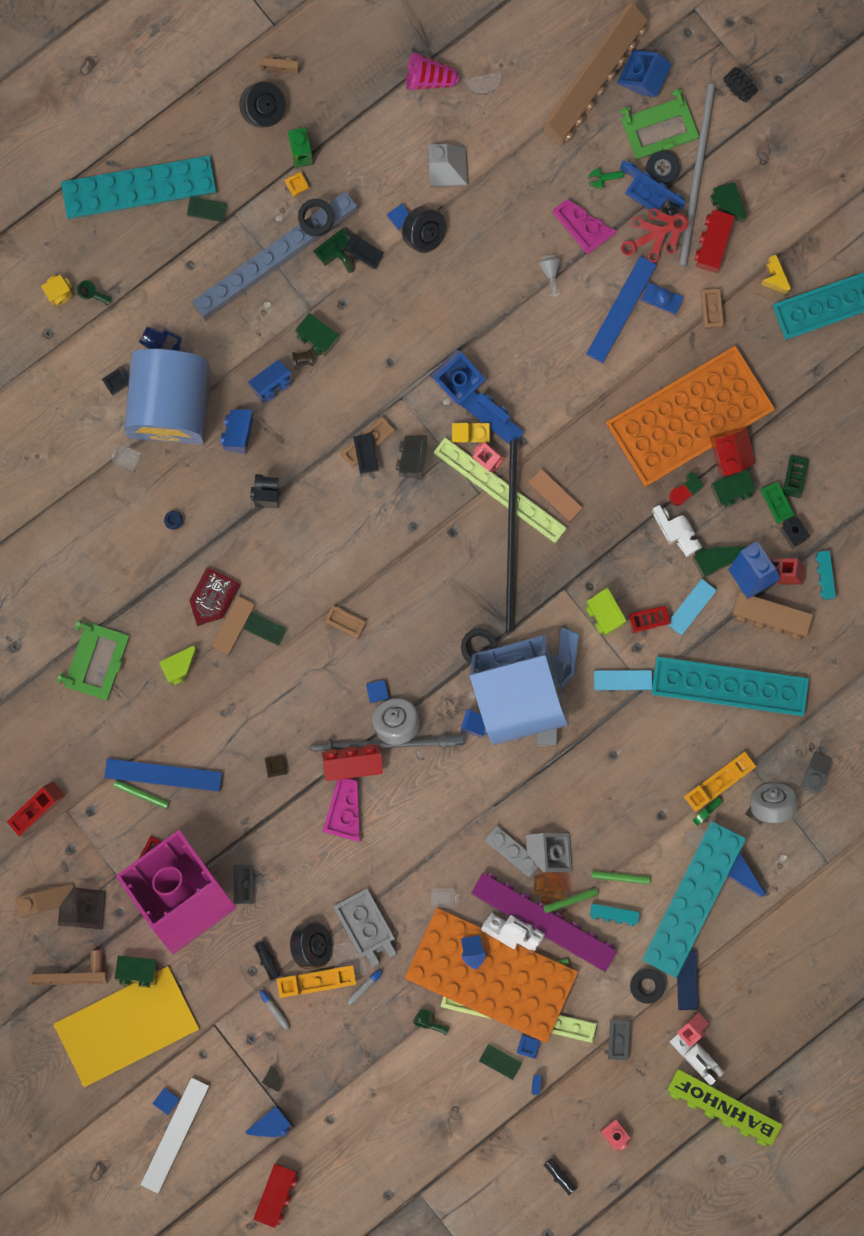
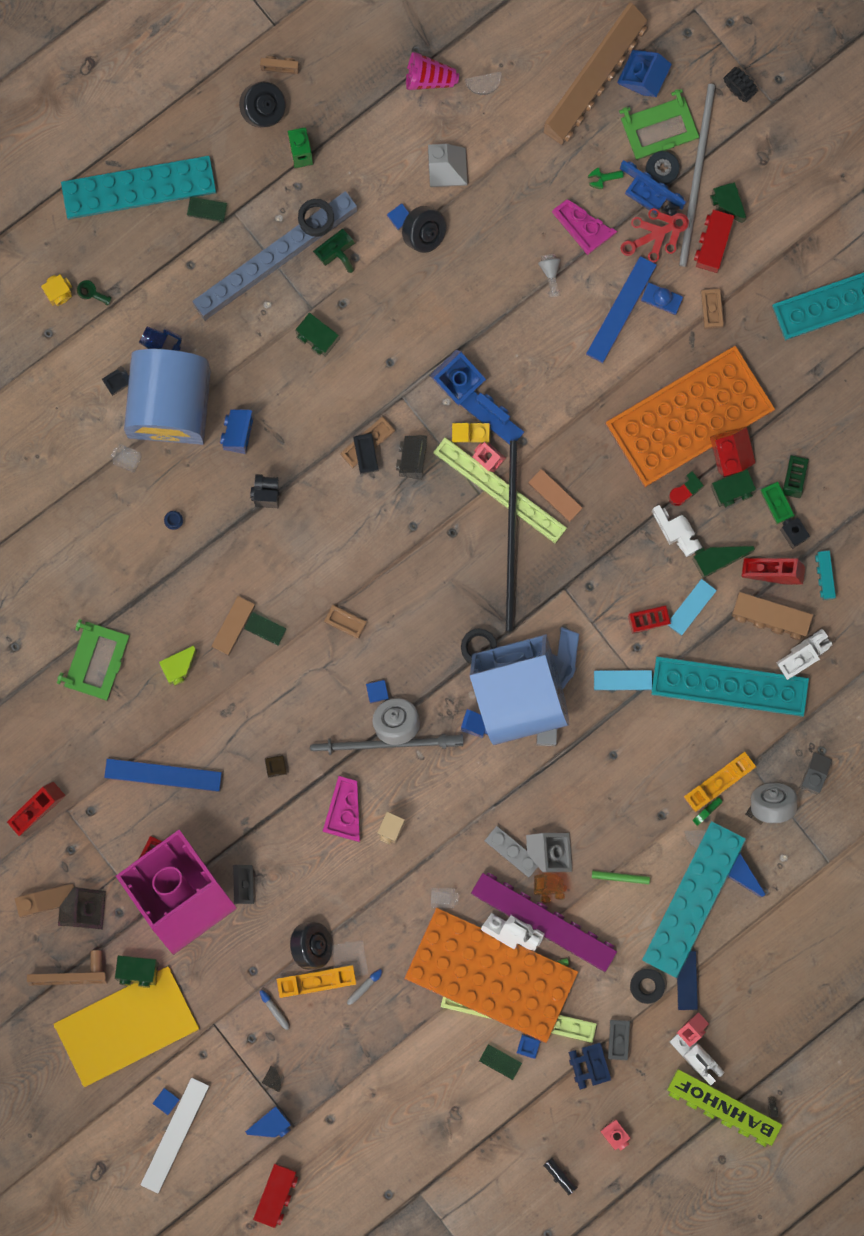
(141, 794): bright green bar -> none
(212, 596): dark red tile -> none
(267, 960): black pin -> none
(271, 381): blue slope -> none
(297, 184): light orange tile -> none
(302, 358): dark brown bush -> none
(352, 762): red brick -> none
(363, 251): black tile -> none
(365, 926): light grey tile -> none
(390, 828): none -> tan brick
(424, 1020): dark green bar -> none
(472, 951): blue tile -> none
(536, 1082): blue tile -> none
(570, 900): bright green bar -> none
(595, 1063): none -> dark blue plate
(605, 613): lime slope -> none
(615, 914): teal piece -> none
(753, 570): blue slope -> none
(778, 281): yellow slope -> none
(804, 654): none -> white plate

